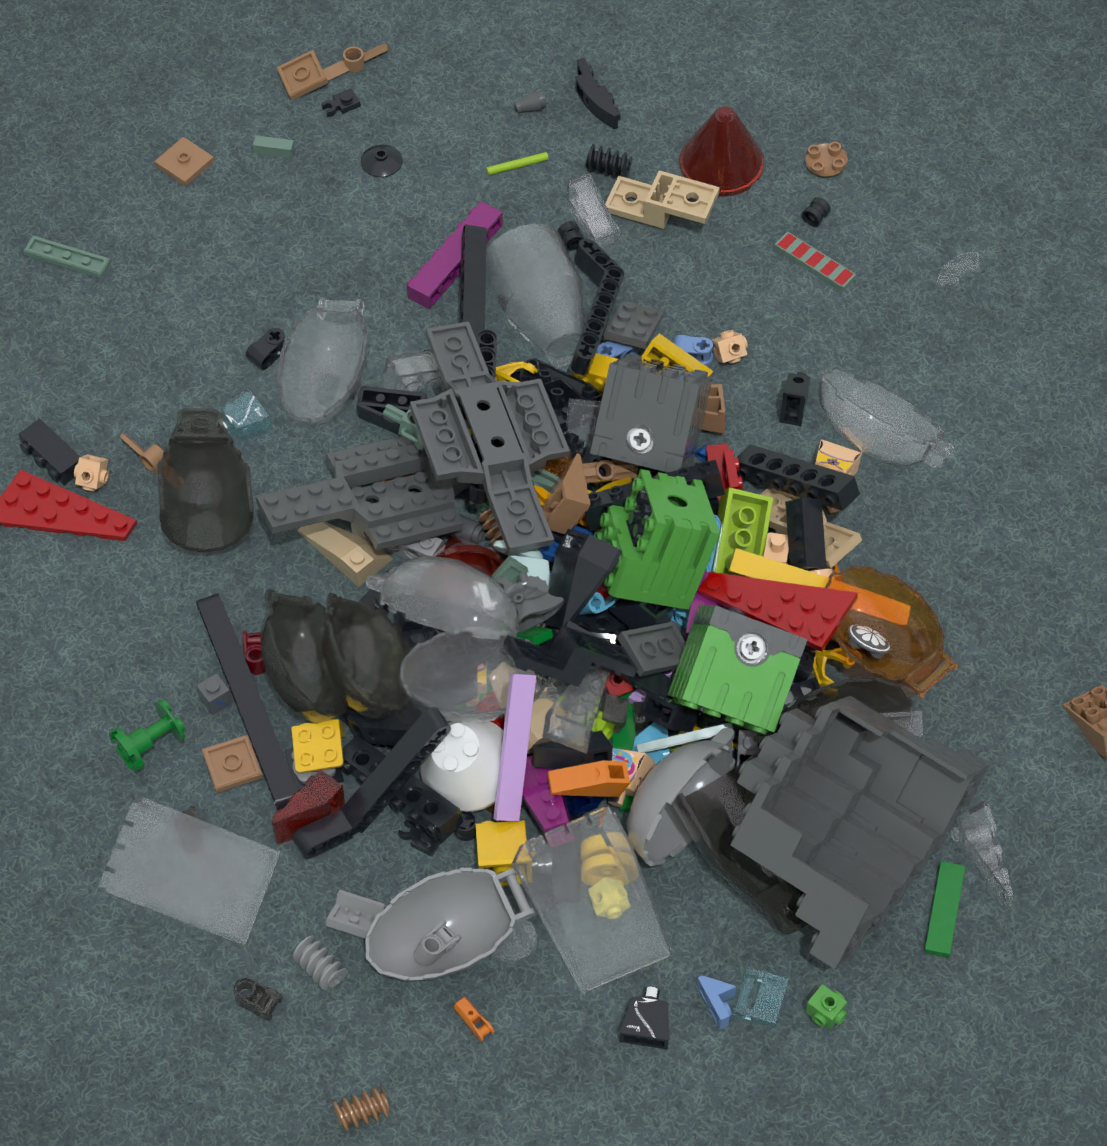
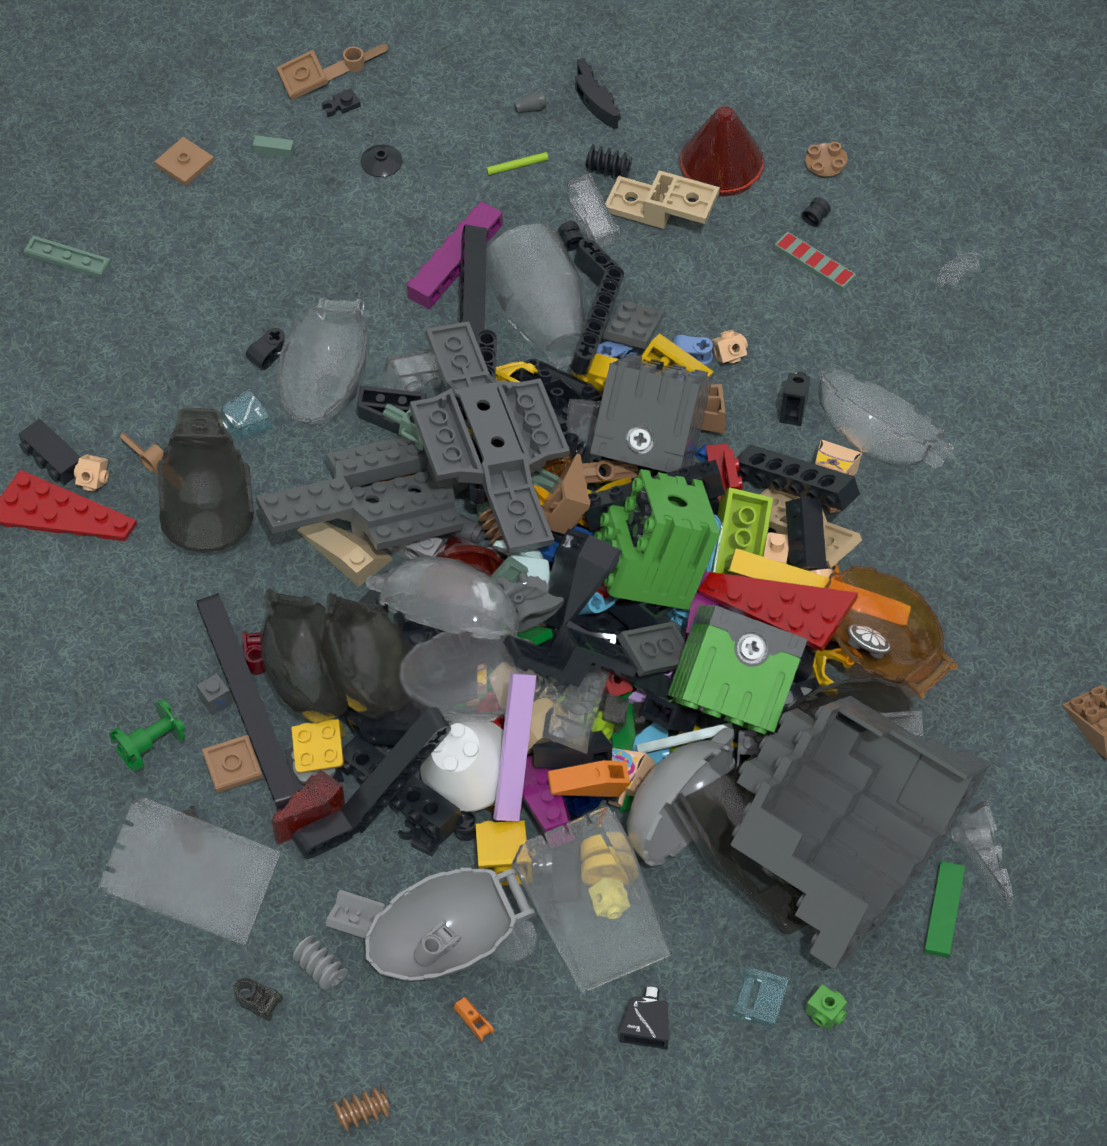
(714, 994): medium blue slope -> none

